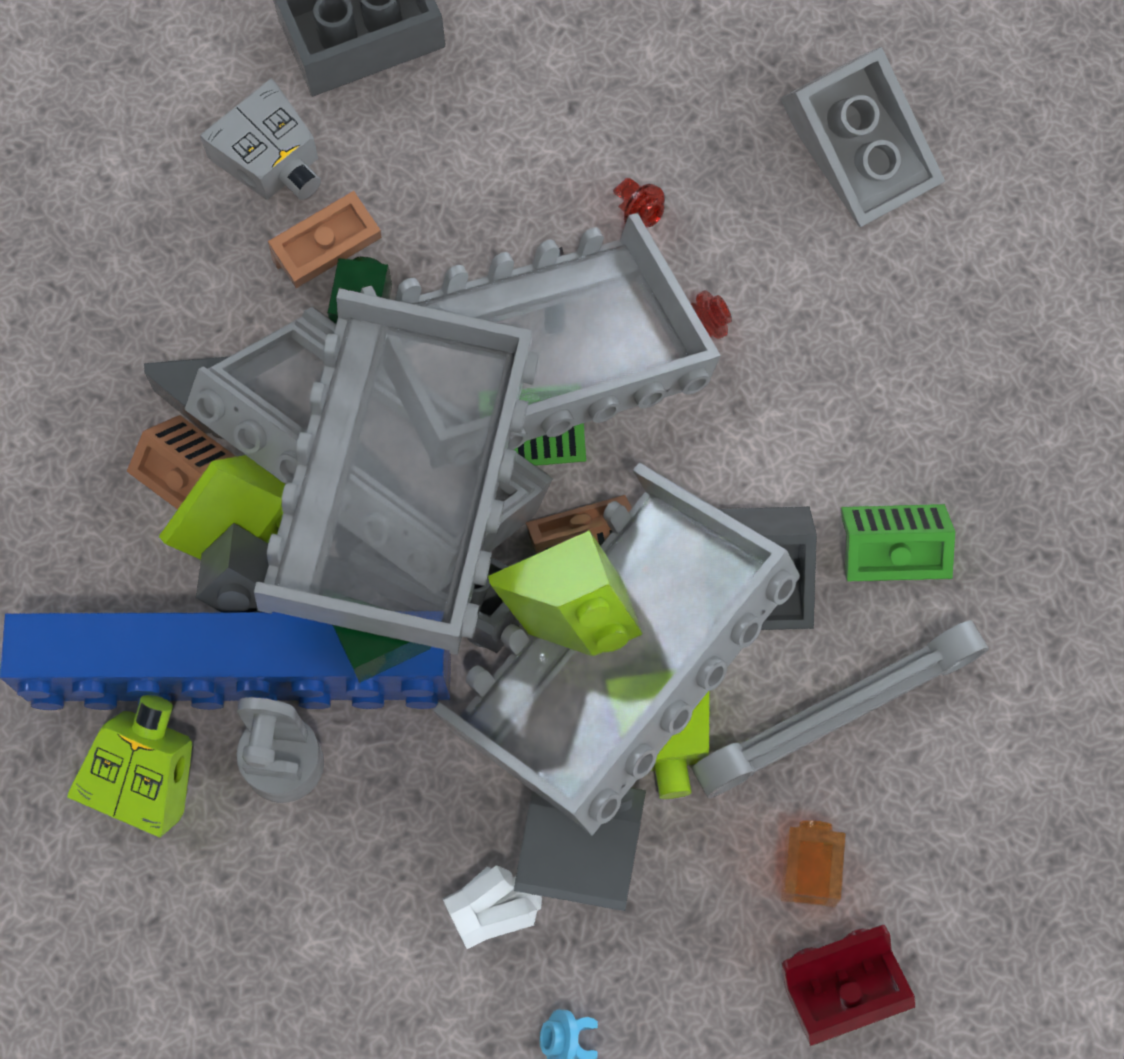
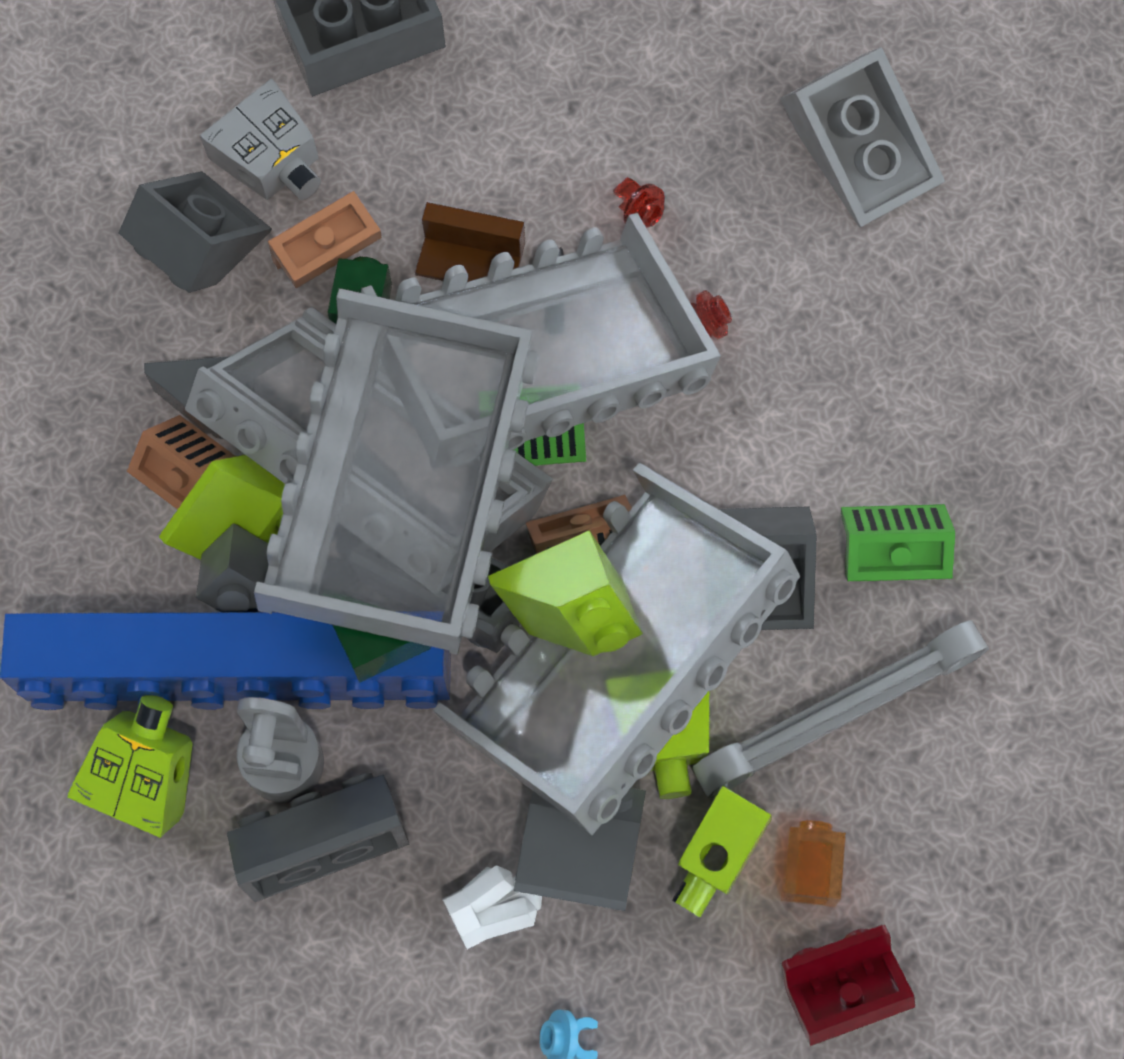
(191, 229): none -> dark grey slope
(315, 837): none -> dark grey slope
(466, 239): none -> reddish brown panel
(737, 828): none -> lime torso

